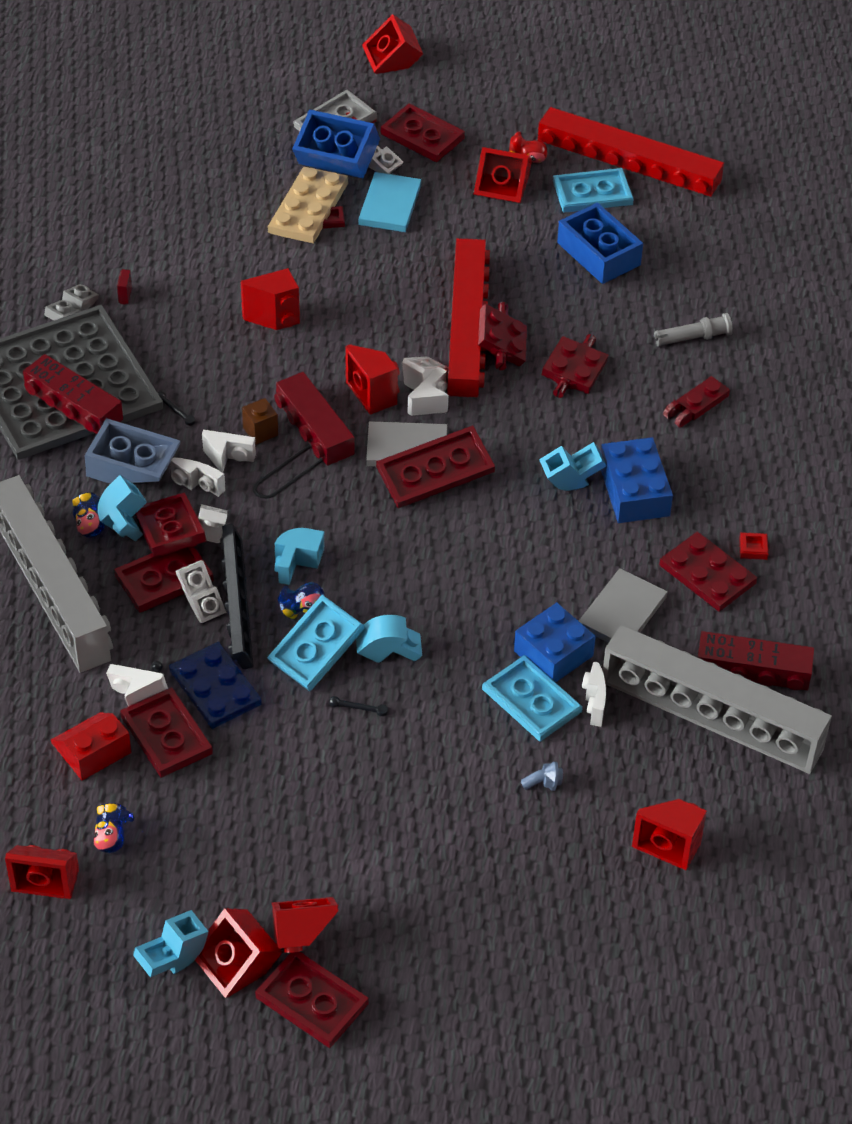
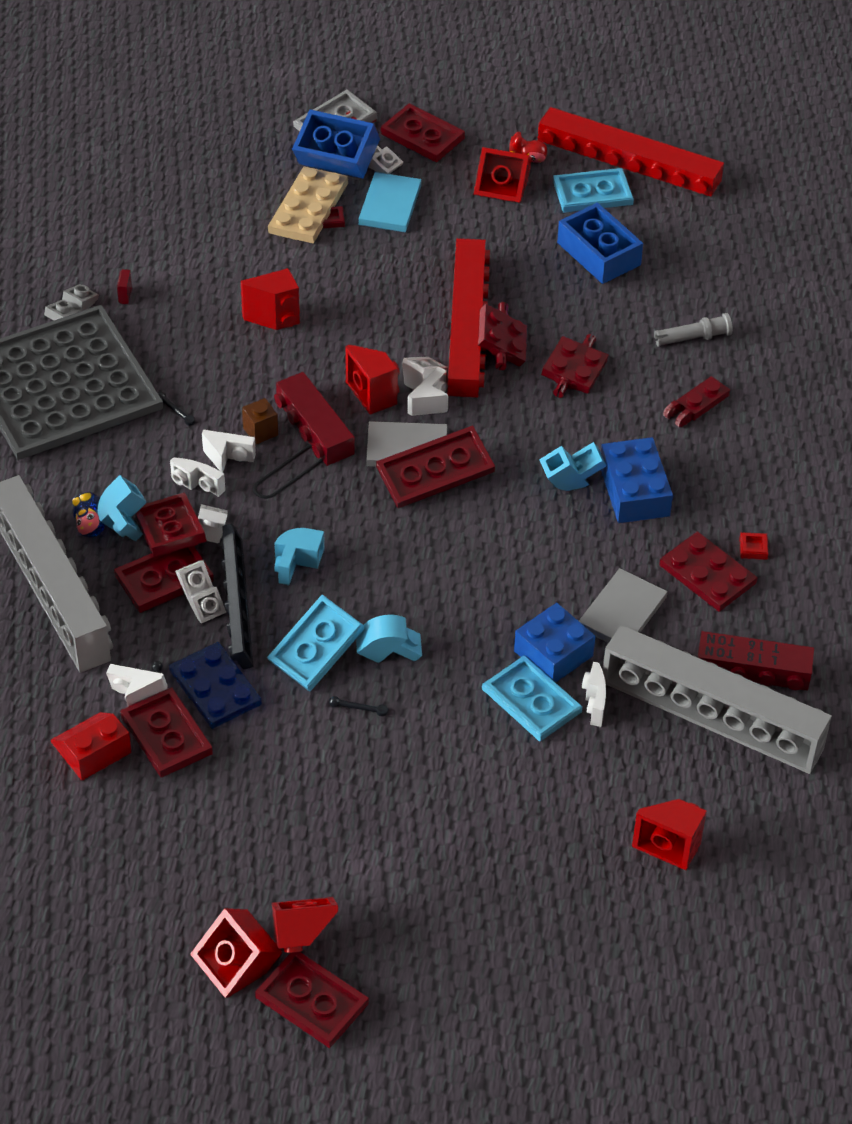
(42, 871): red slope -> none
(71, 393): dark red brick -> none
(109, 827): animal -> none
(129, 453): sand blue slope -> none
(176, 948): medium azure brick -> none
(300, 600): clear blue animal -> none
(392, 46): red slope -> none
(550, 775): sand blue plate -> none

